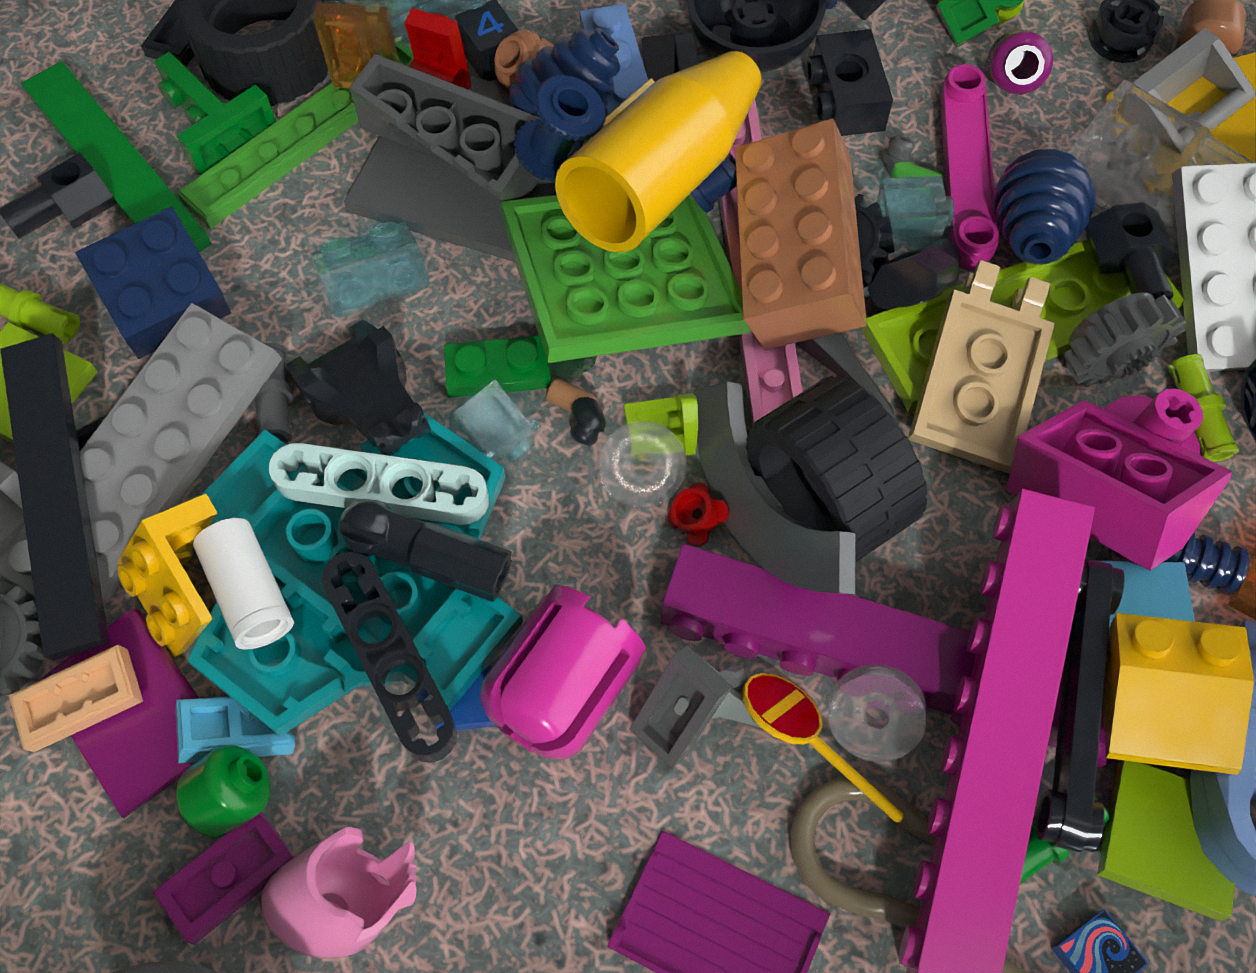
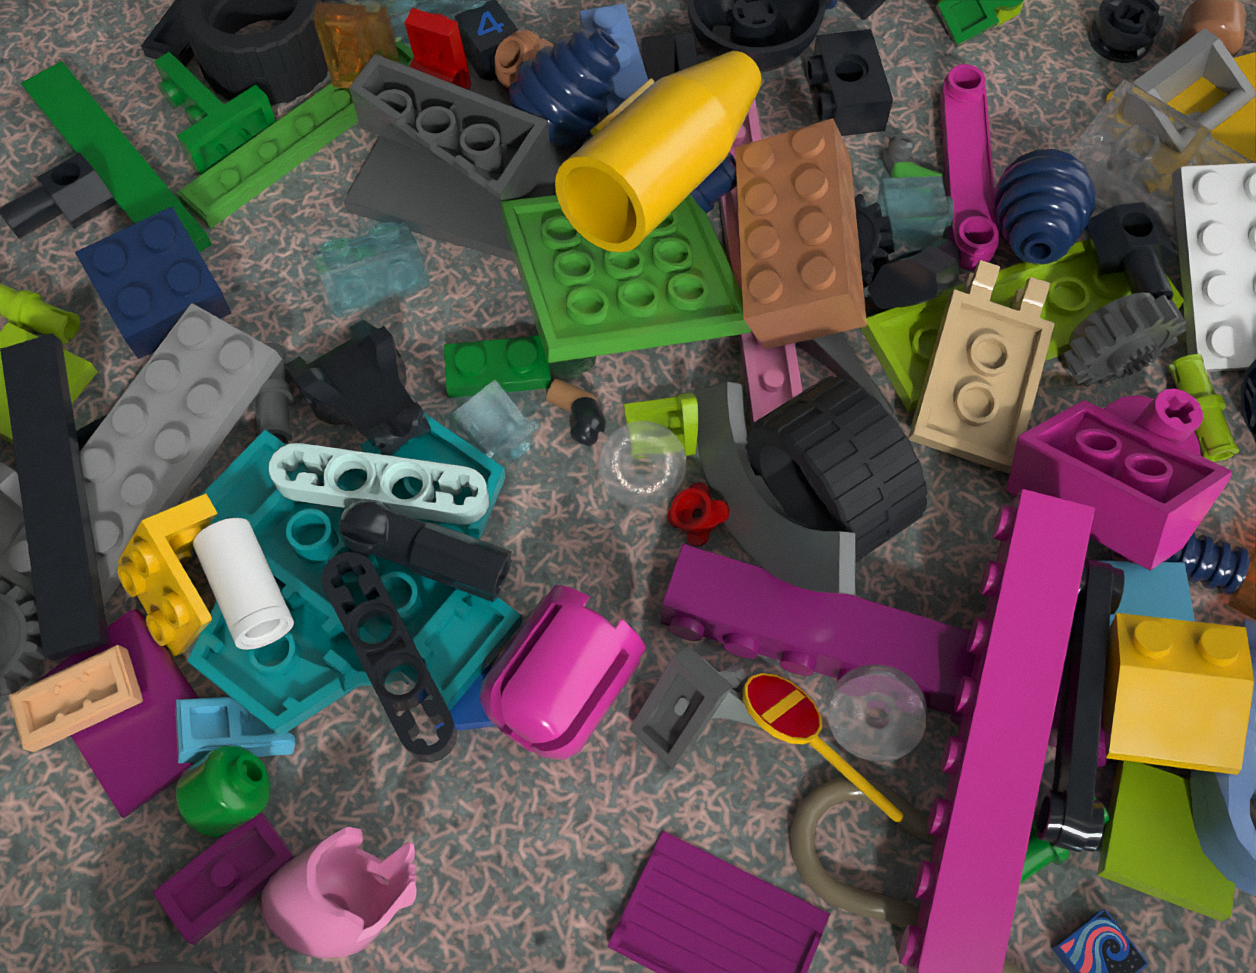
(567, 113): dark blue hose -> none
(1020, 61): magenta head -> none

